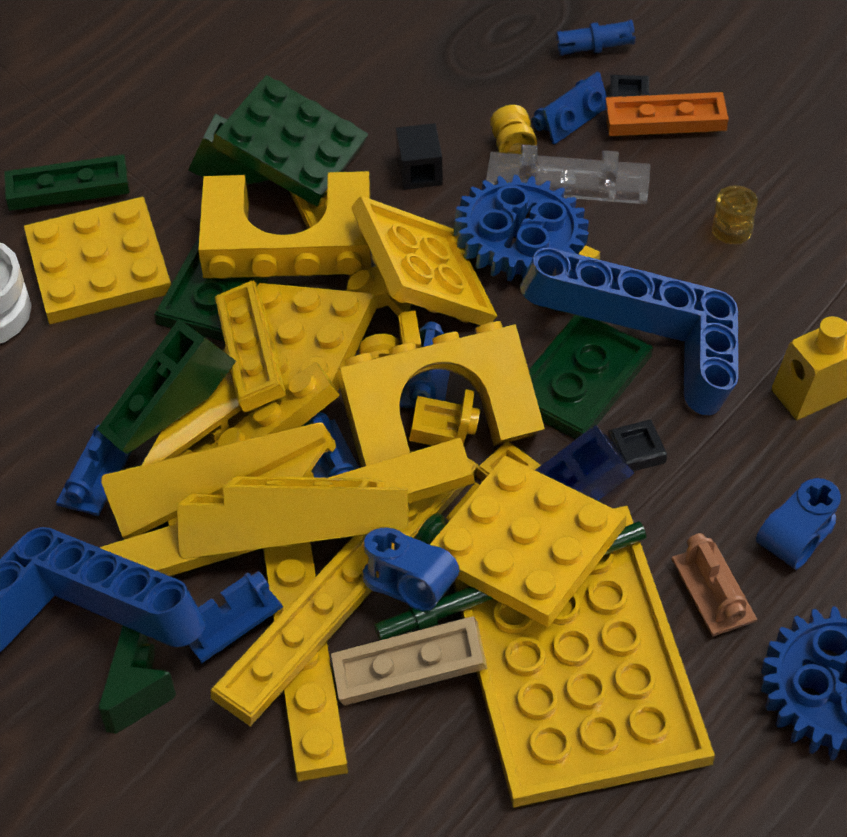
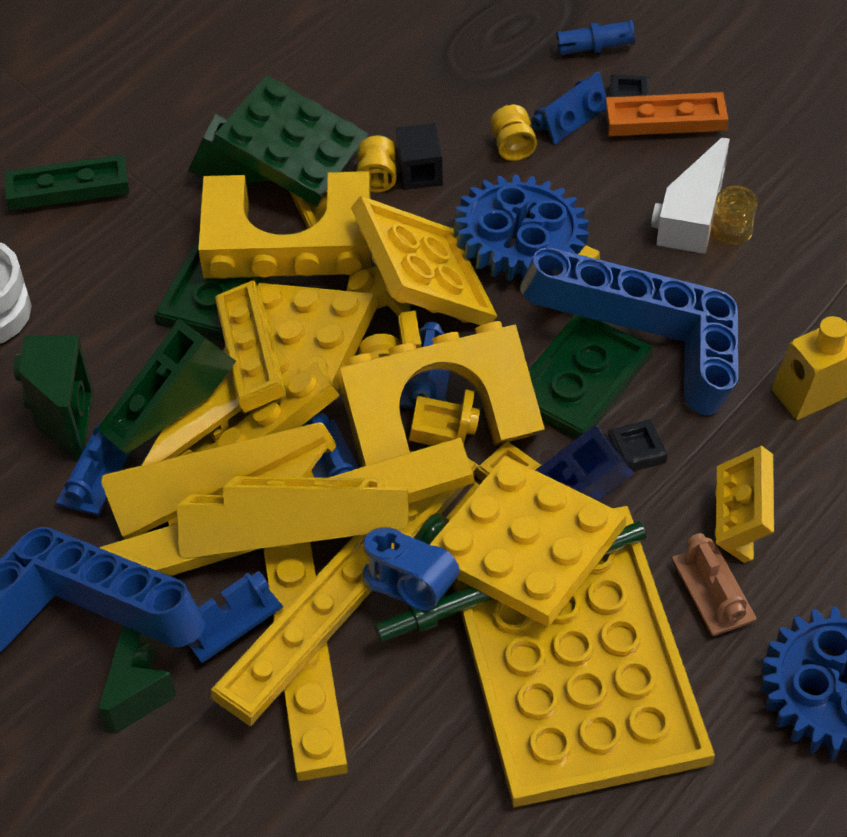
(57, 389): none -> dark green slope
(97, 260): yellow plate -> none
(378, 157): none -> yellow wheel
(408, 661): tan plate -> none
(579, 177): clear hinge -> none
(690, 202): none -> white slope
(744, 502): none -> yellow bracket
(801, 522): blue piece -> none

